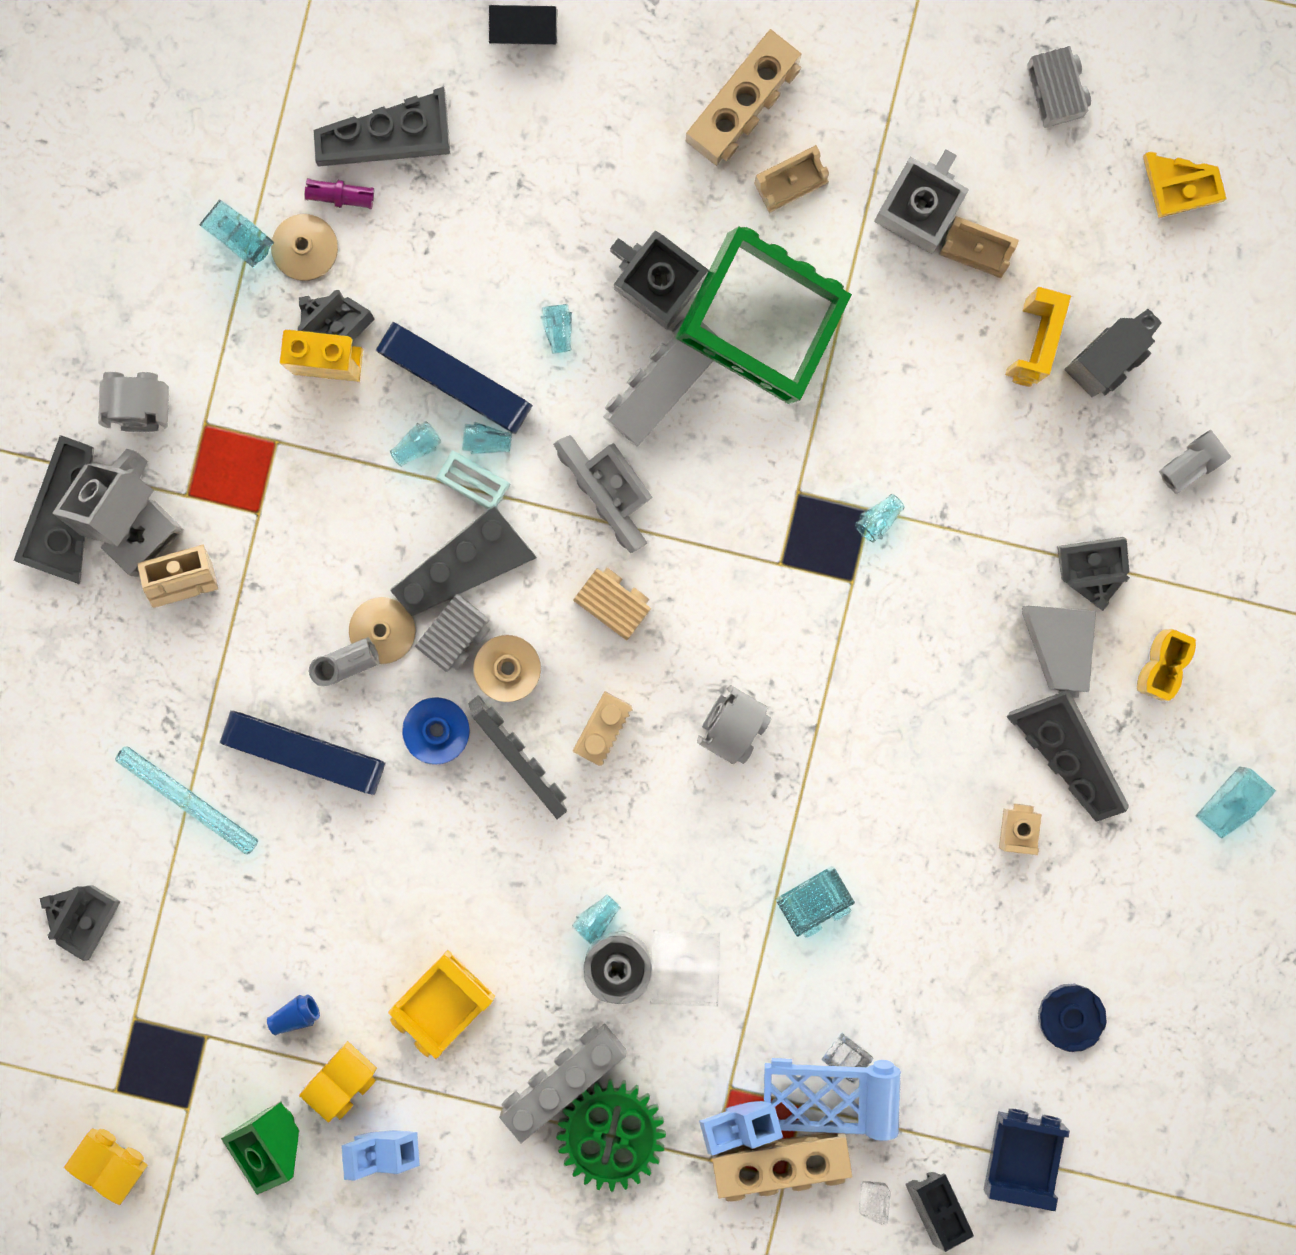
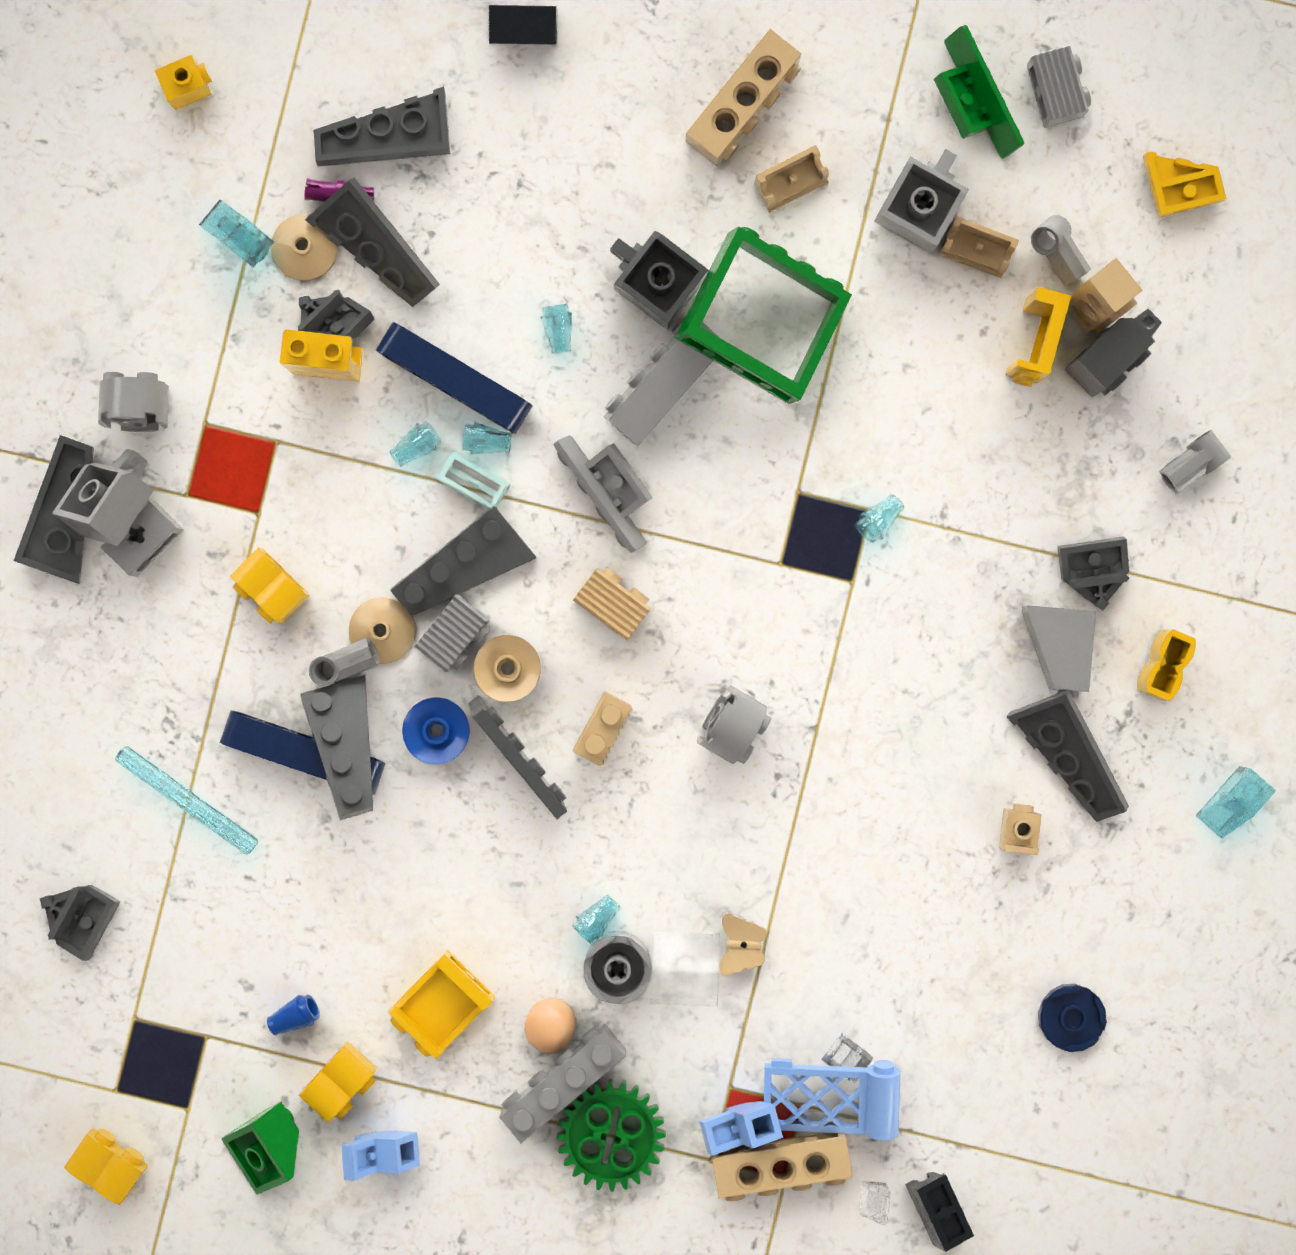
(177, 576): tan brick -> none
(184, 81): none -> yellow brick
(269, 586): none -> yellow brick
(341, 736): none -> wing
(366, 233): none -> dark grey wing
(550, 1025): none -> light nougat hair
(737, 957): none -> tan animal
(815, 902): clear light blue brick -> none
(974, 96): none -> green bracket
(1025, 1159): dark blue panel -> none
(1062, 252): none -> light grey piece
(1103, 298): none -> tan brick

